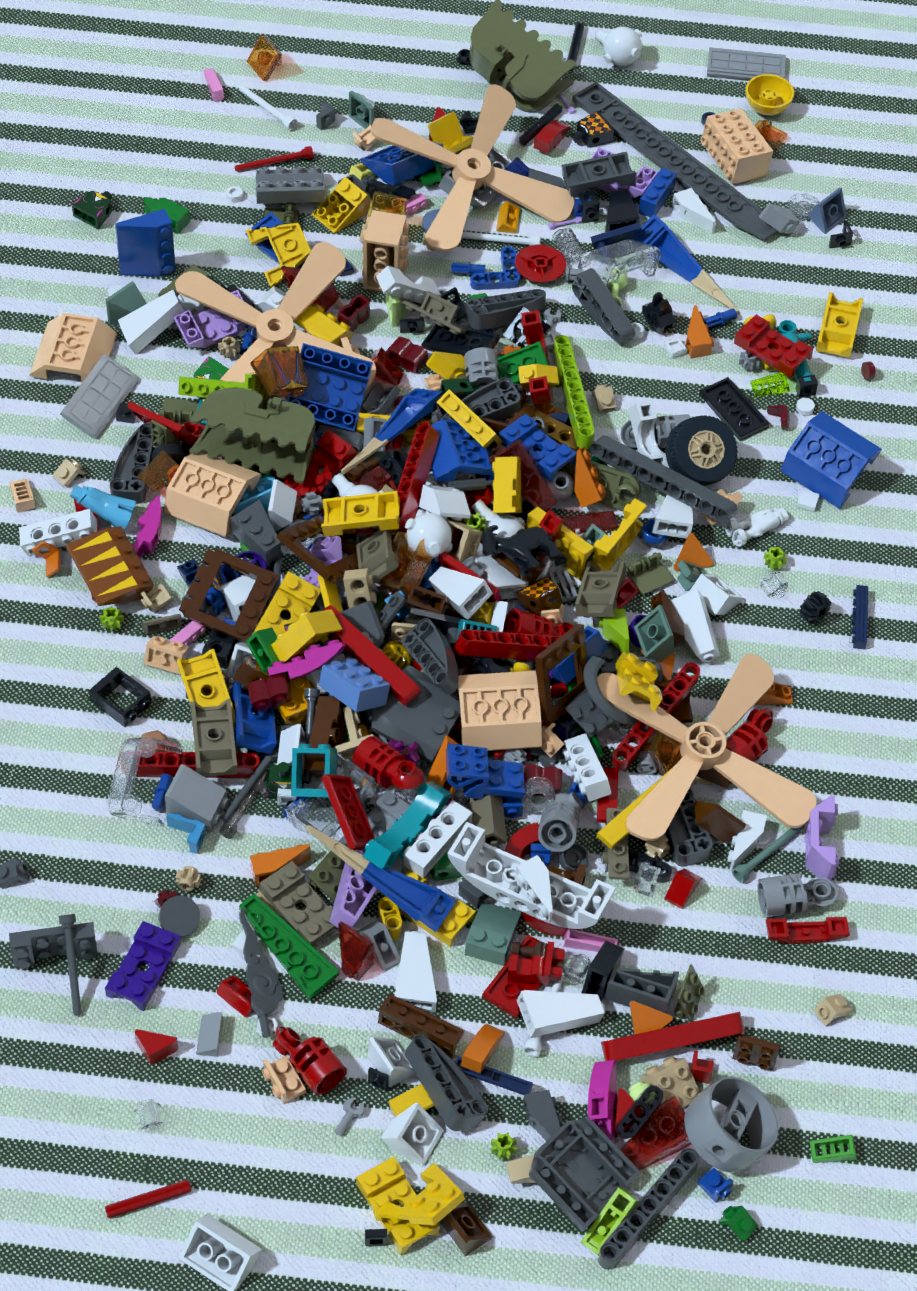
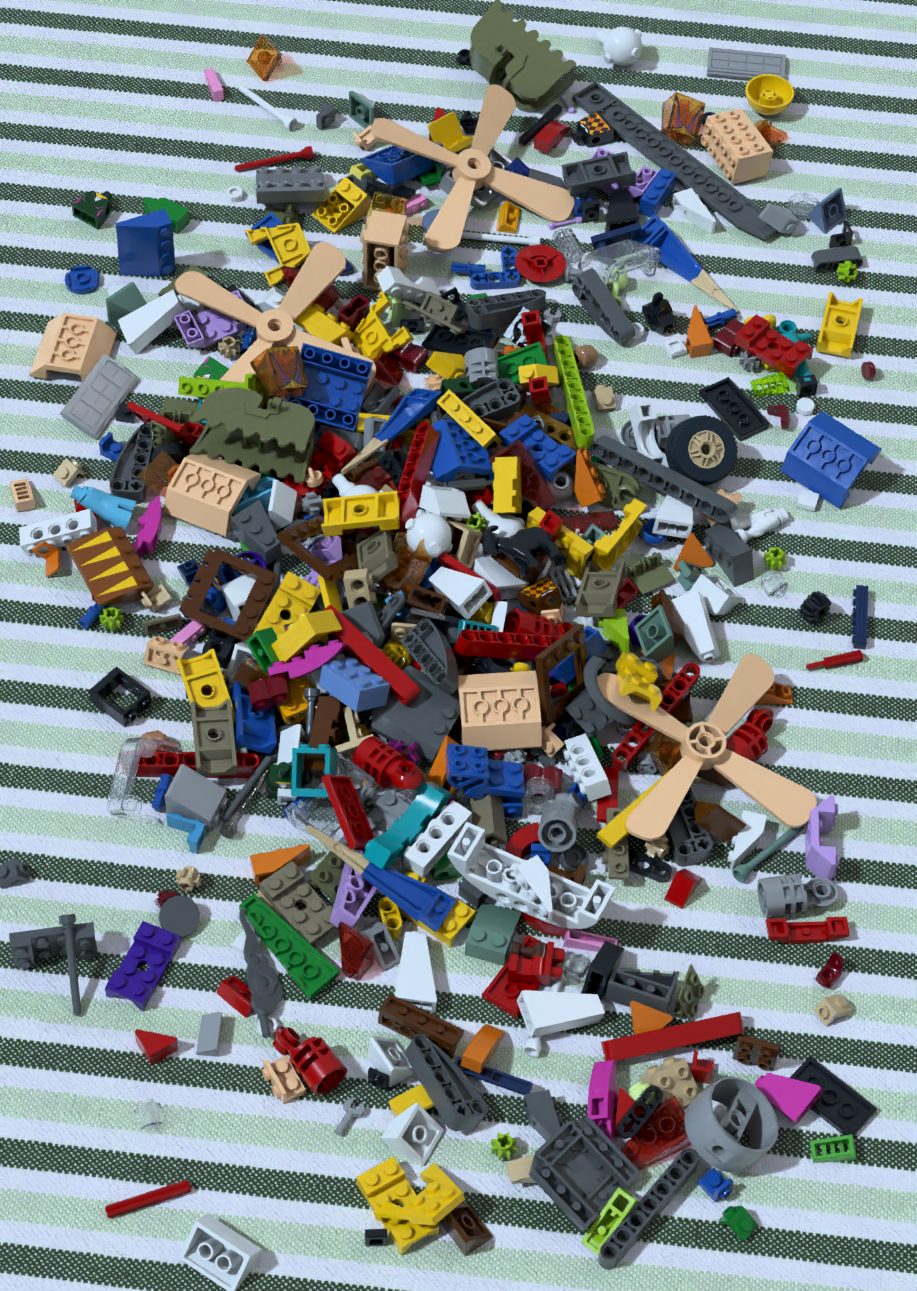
(82, 280): none -> blue tile
(93, 613): none -> blue axle
(110, 448): none -> blue bracket
(313, 478): none -> light nougat tile
(373, 334): none -> yellow wing
(472, 565): light grey bush -> none
(576, 40): black axle -> none
(585, 356): none -> medium nougat head
(647, 879): clear brick -> none
(682, 117): none -> clear orange slope
(725, 338): none -> dark red brick
(730, 553): none -> dark grey wedge
(789, 1095): none -> dark pink slope
(829, 259): none -> dark grey beam
(831, 971): none -> dark red hair
(837, 660): none -> red axle
(838, 1103): none -> black tile
(847, 271): none -> lime gear

